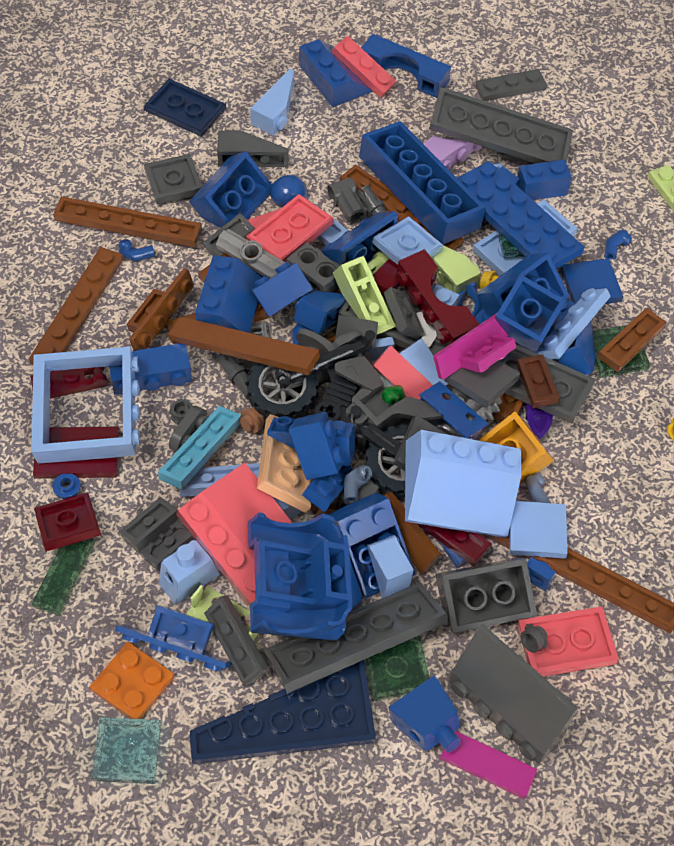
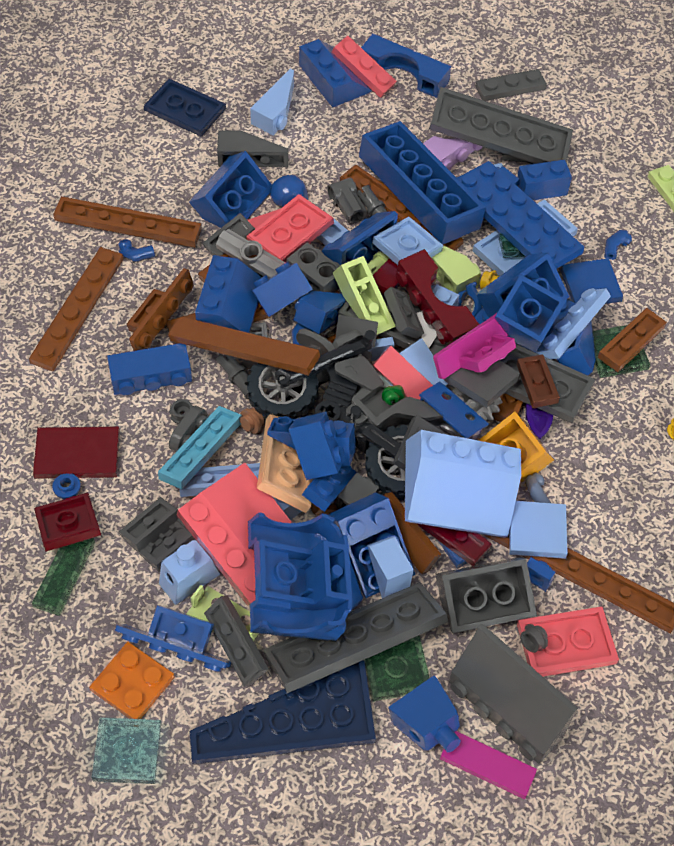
(73, 381): dark red plate -> none
(87, 449): light blue window -> none
(173, 178): dark grey plate -> none
(354, 481): sand blue arm -> none

